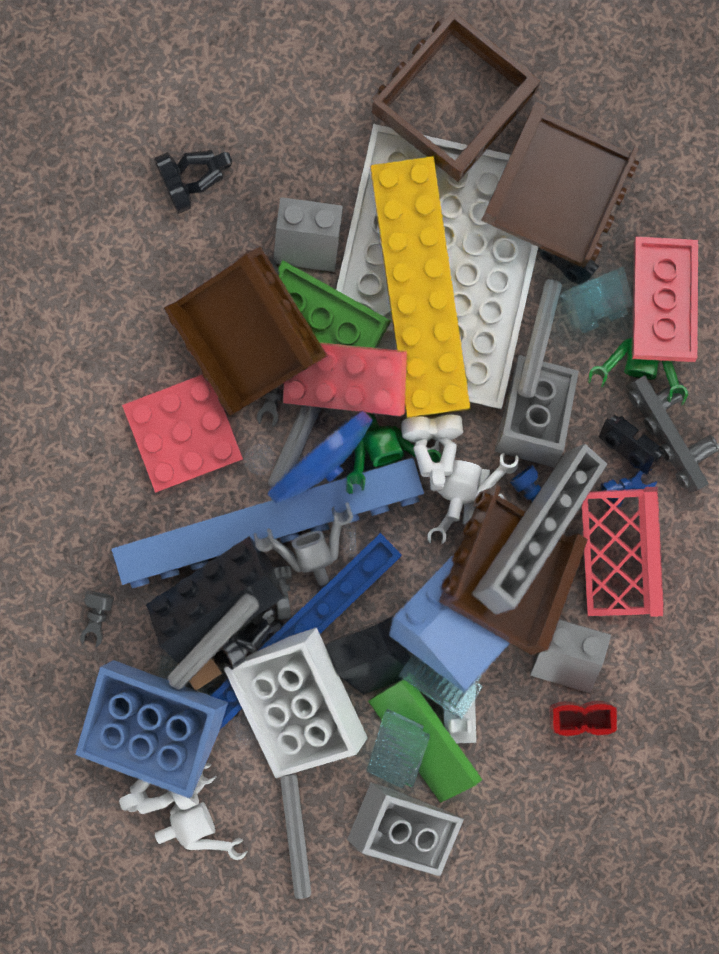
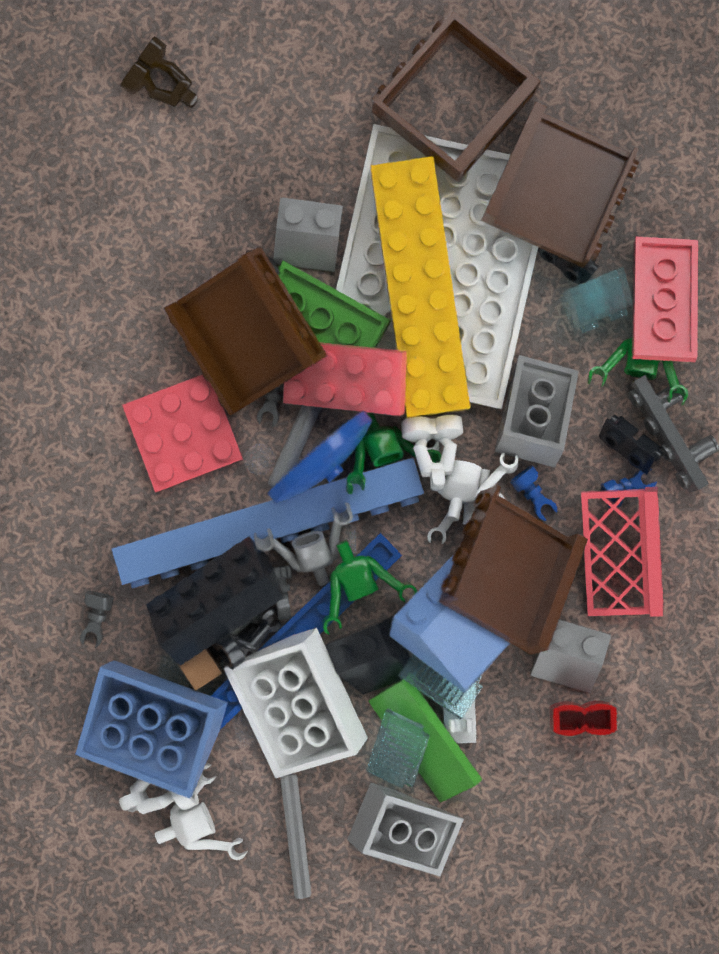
(140, 72): none -> dark brown piece
(171, 175): black piece -> none
(213, 641): light grey axle -> none
(357, 581): none -> green piece
(539, 338): light grey axle -> none
(539, 529): light grey brick -> none

